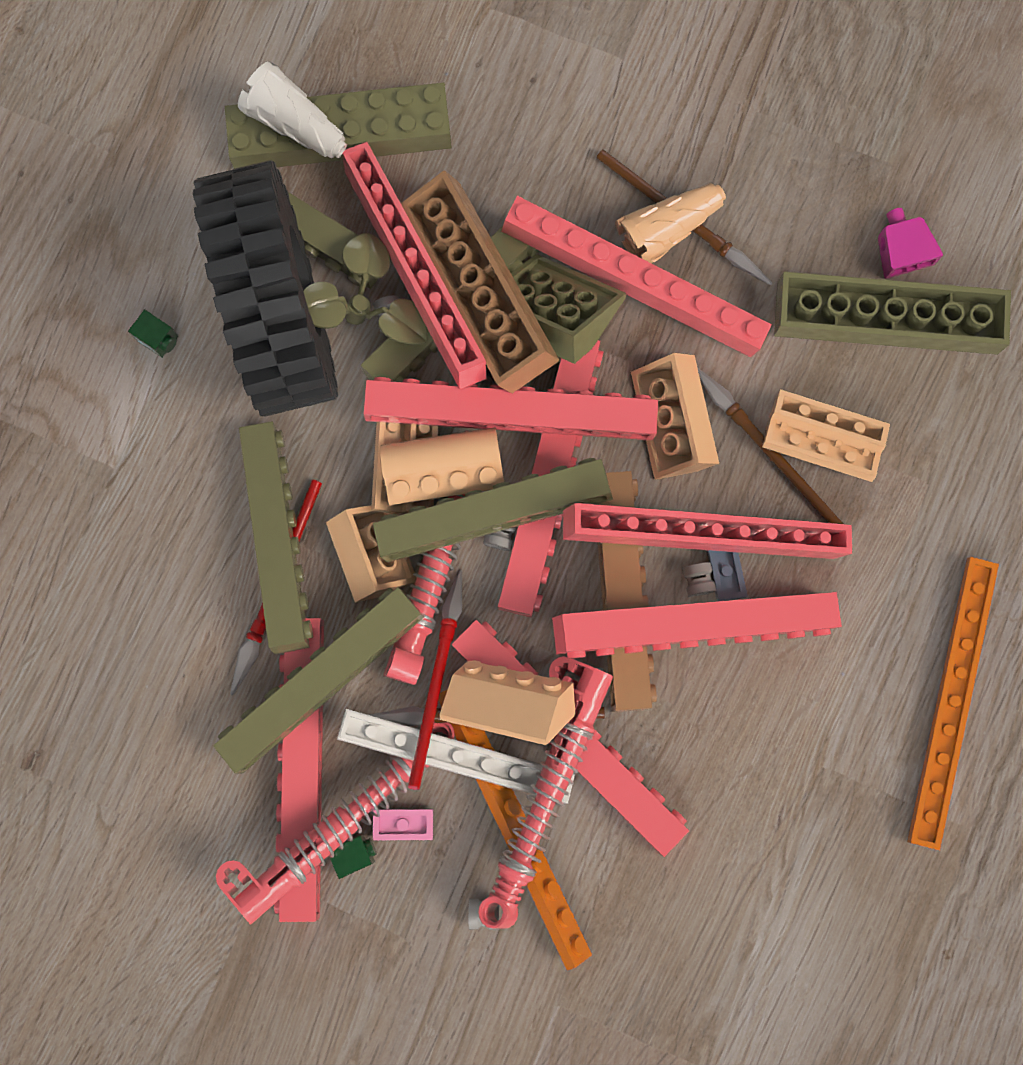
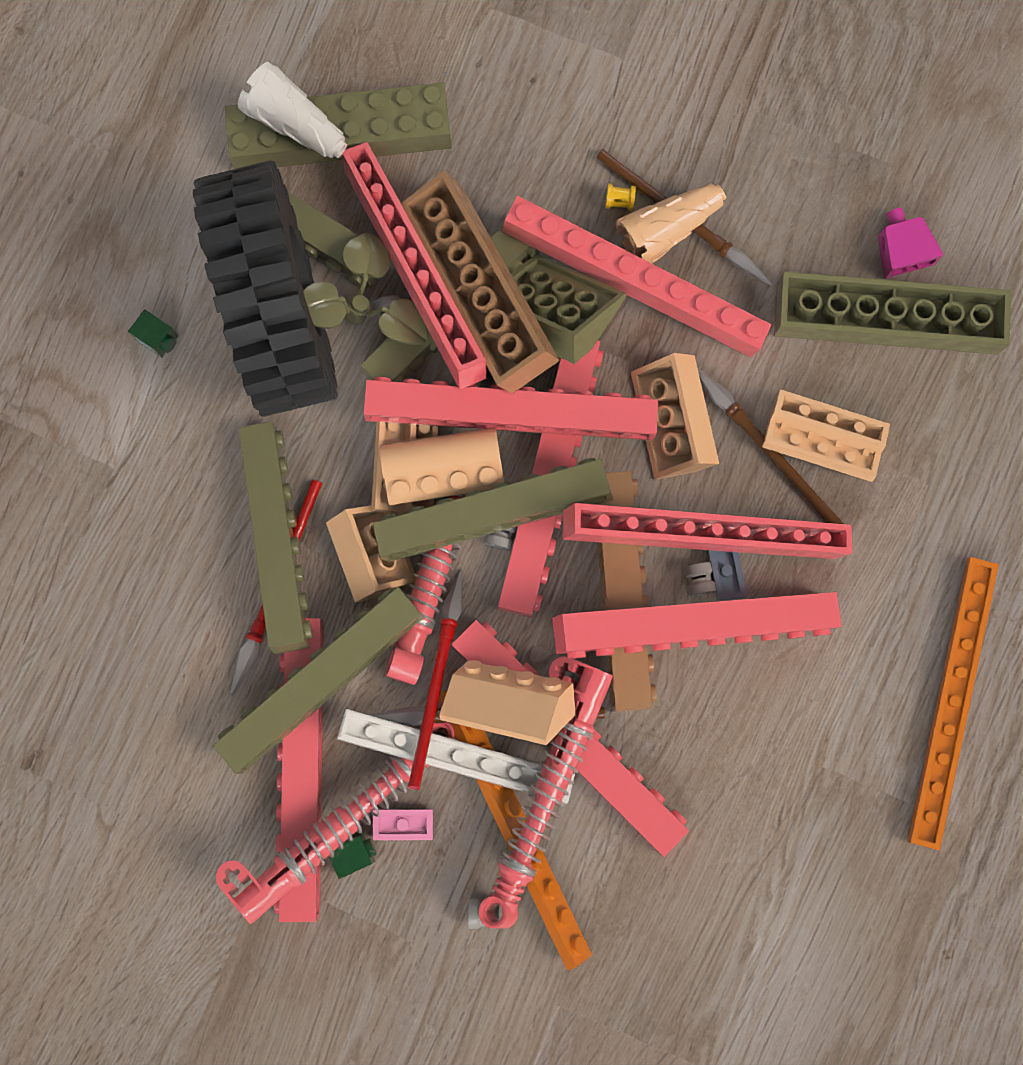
(620, 197): none -> yellow bush

